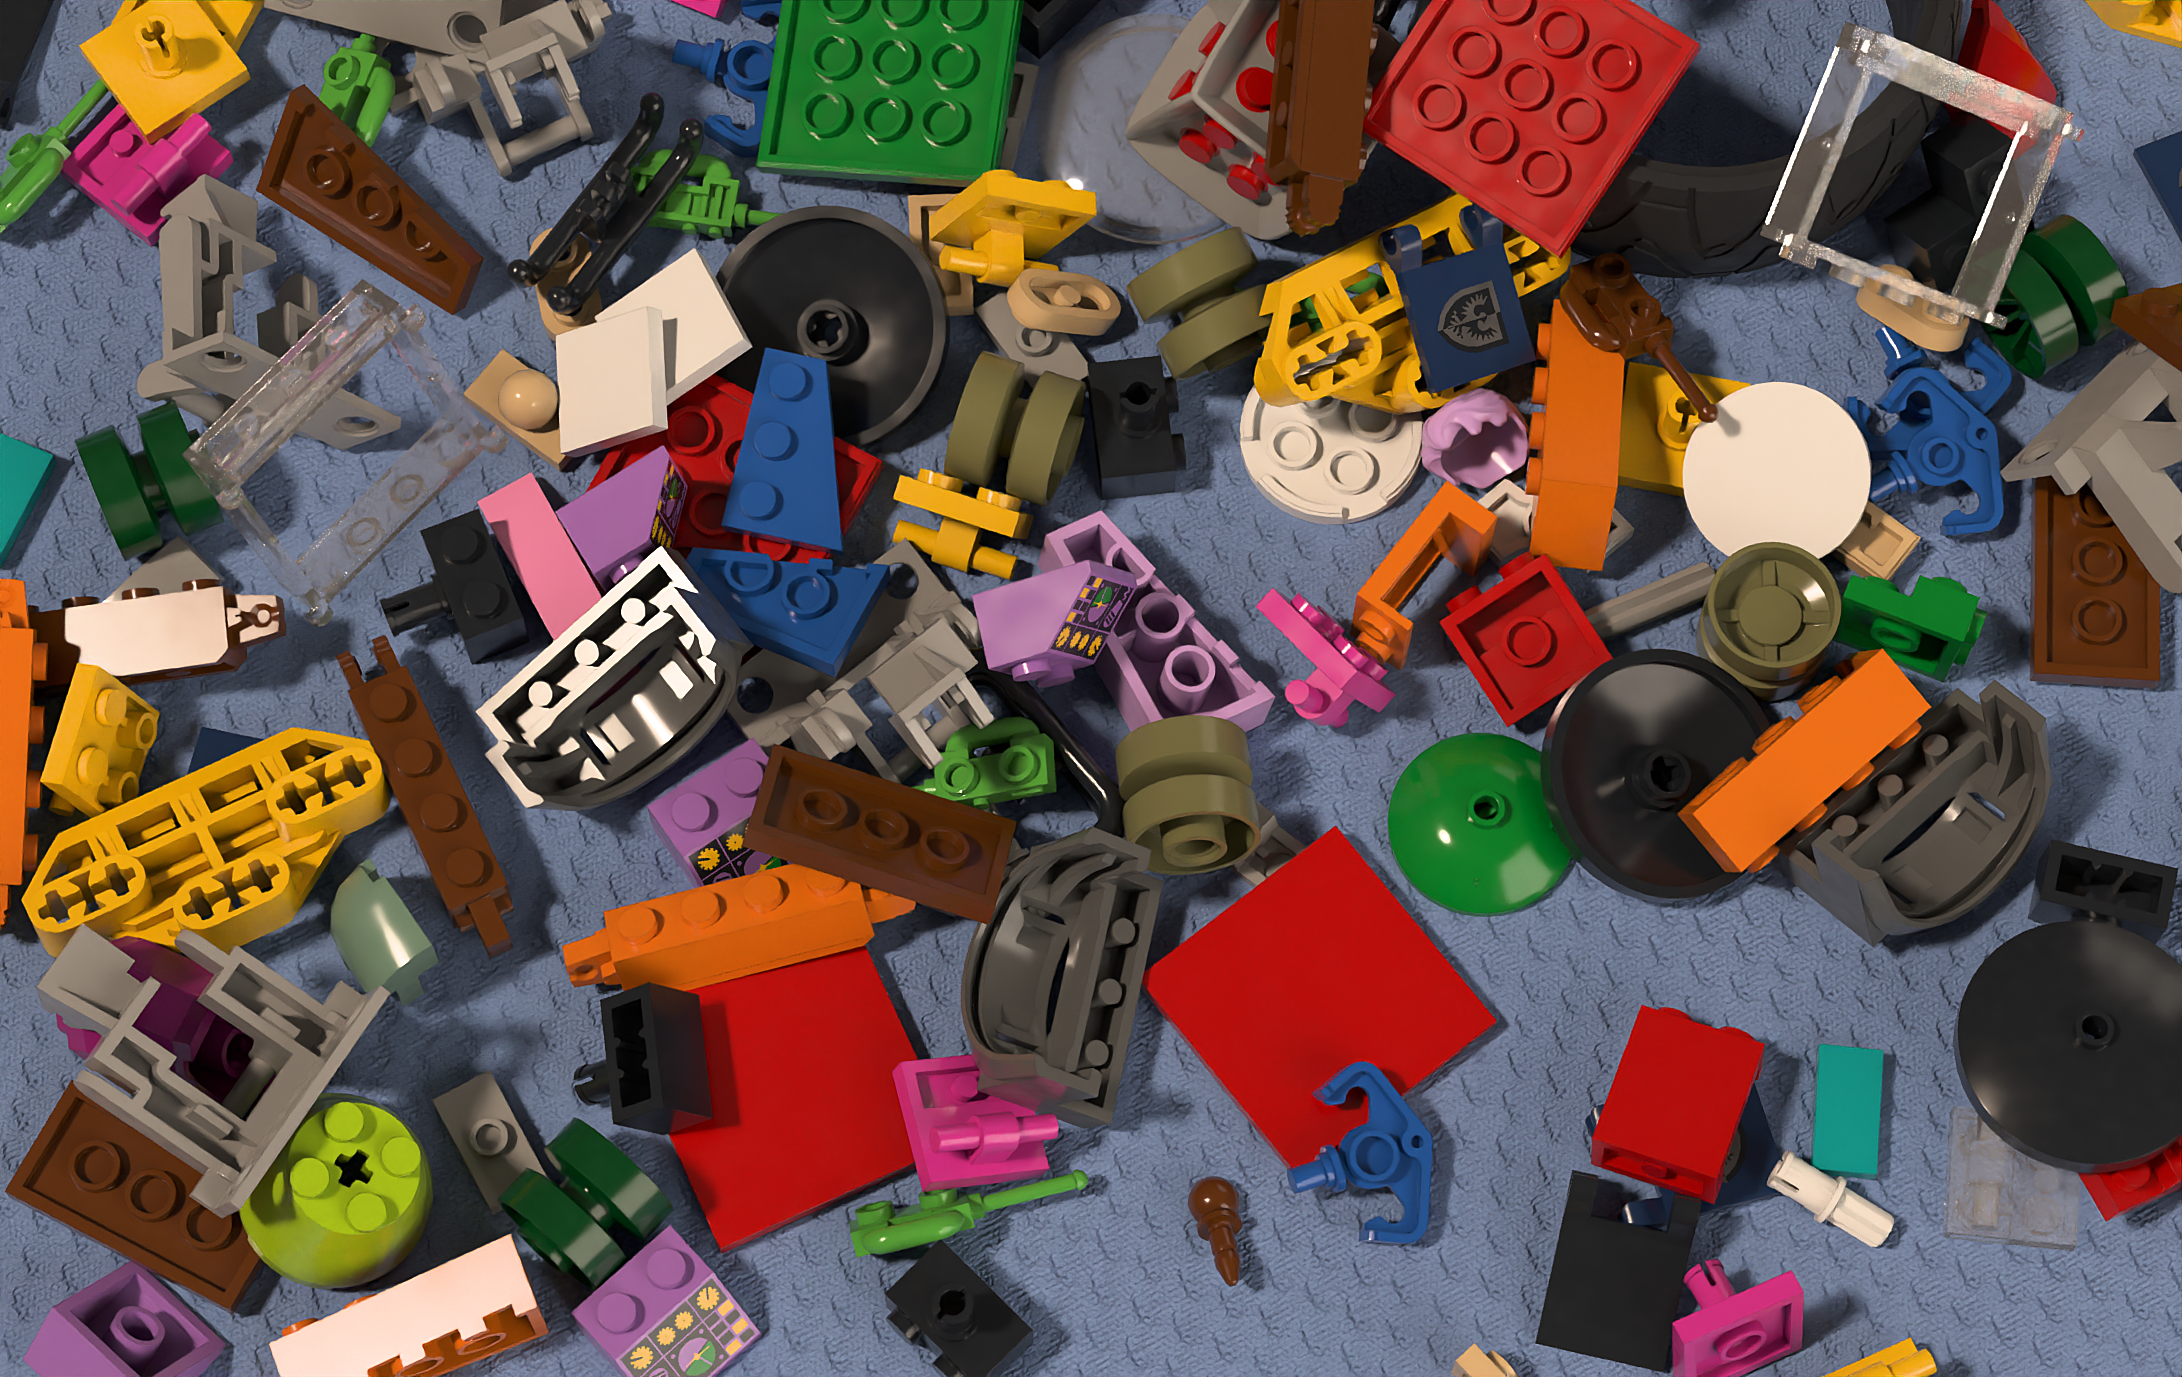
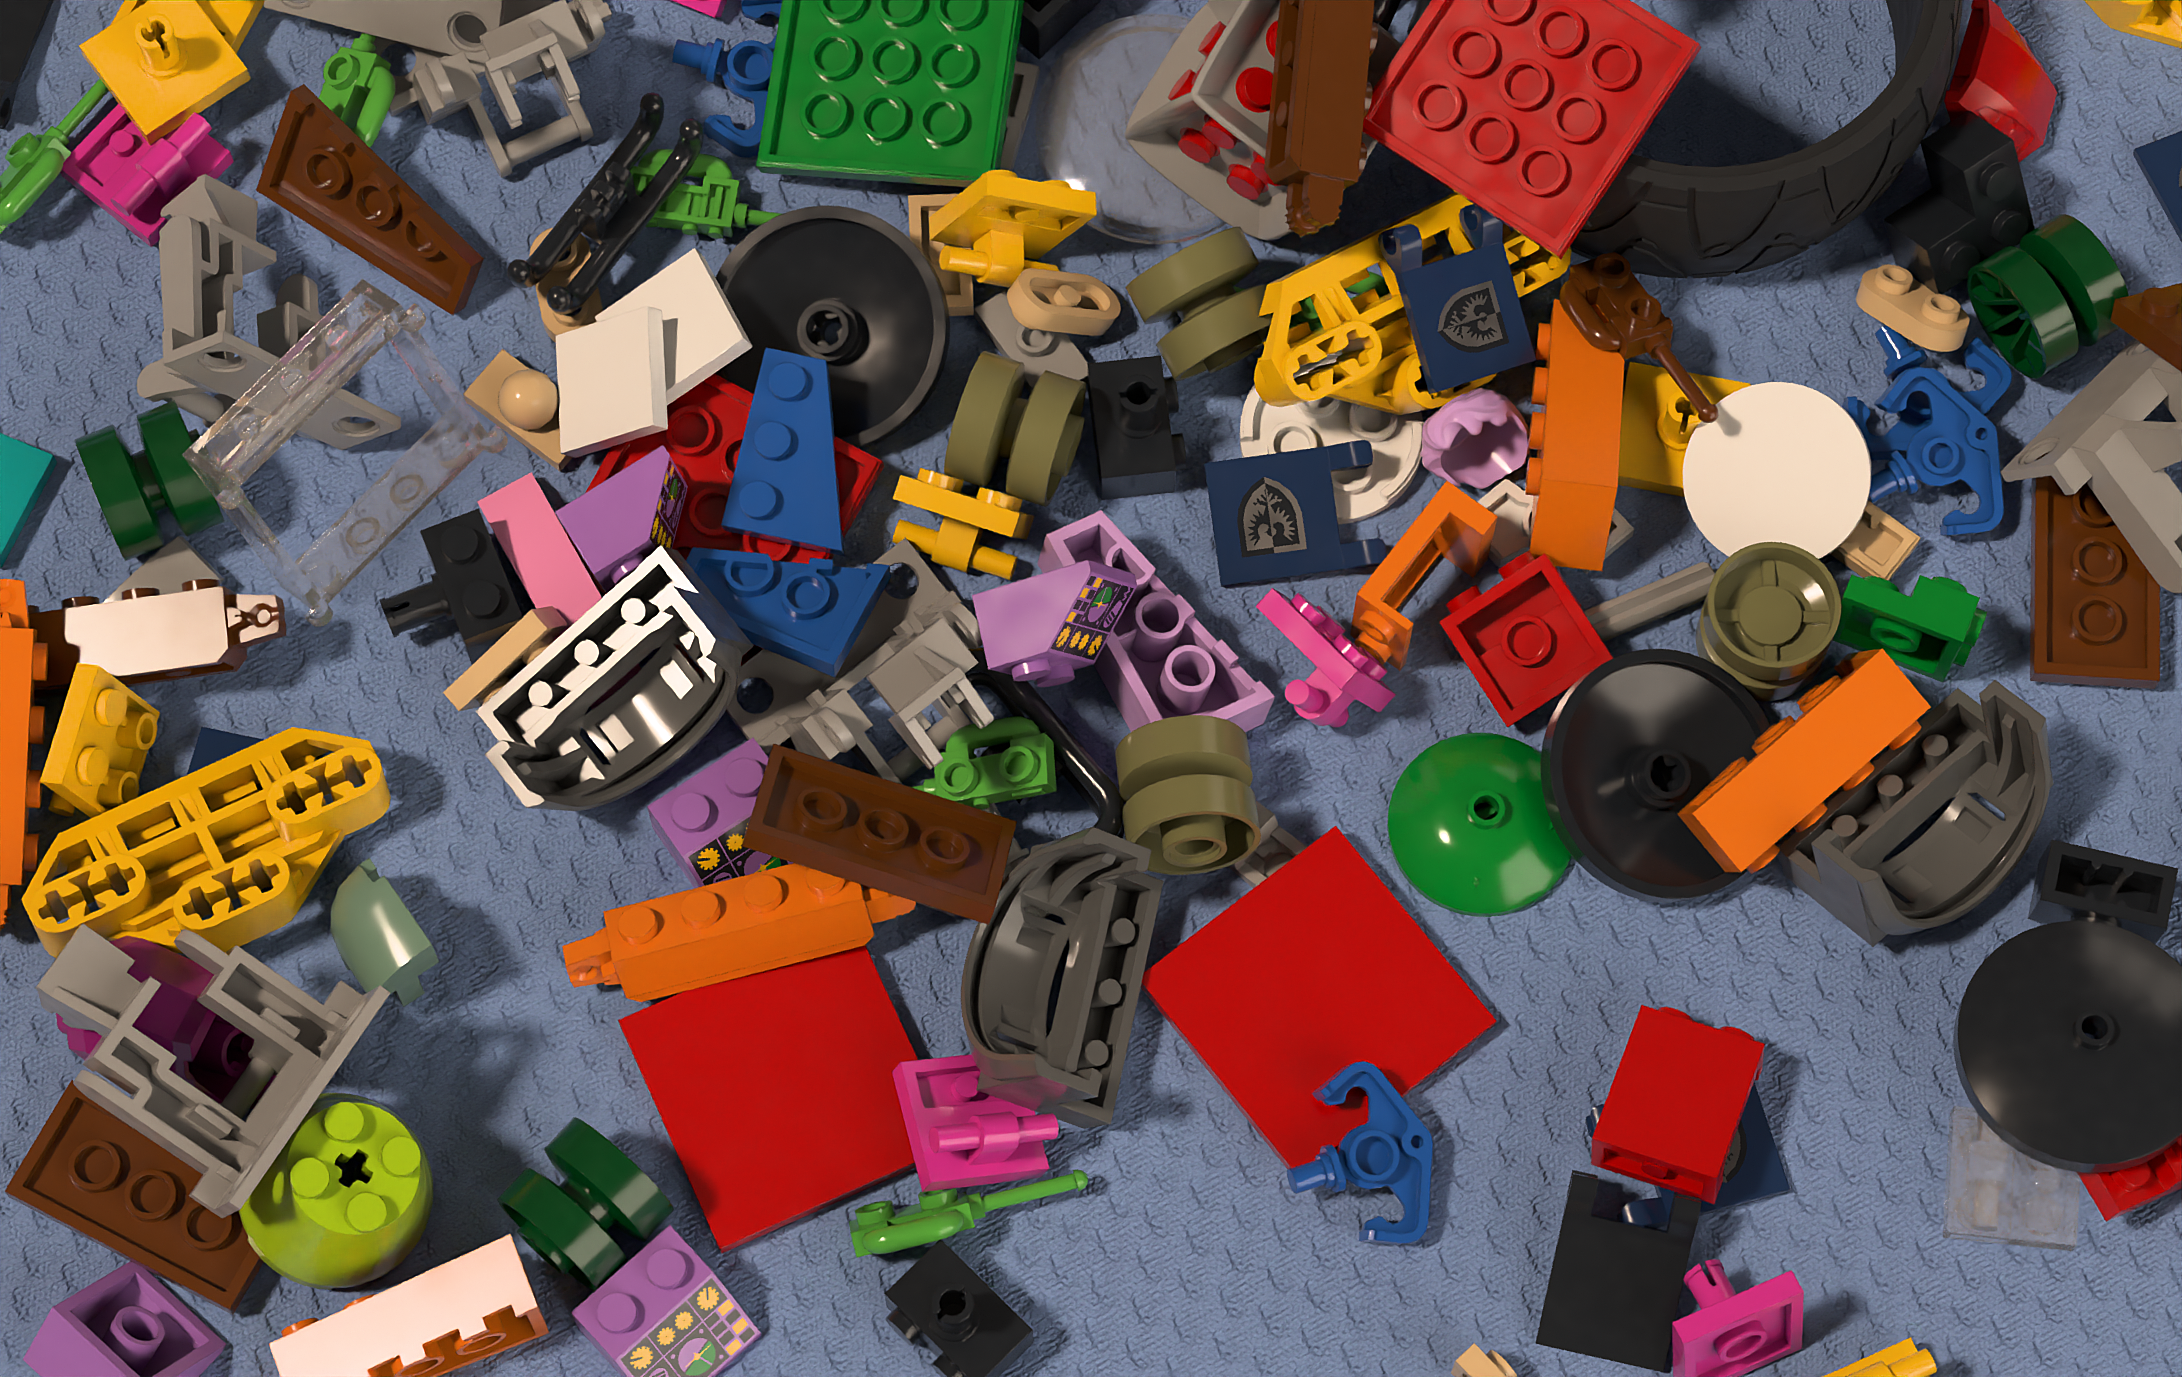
(430, 798): reddish brown hinge -> none
(486, 1136): light grey plate -> none
(506, 658): none -> tan plate
(652, 1061): black brick -> none
(1215, 1208): reddish brown bar -> none
(1280, 515): none -> dark blue flag
(1830, 1199): white axle -> none
(1846, 1111): teal tile -> none
(2012, 203): clear window -> none

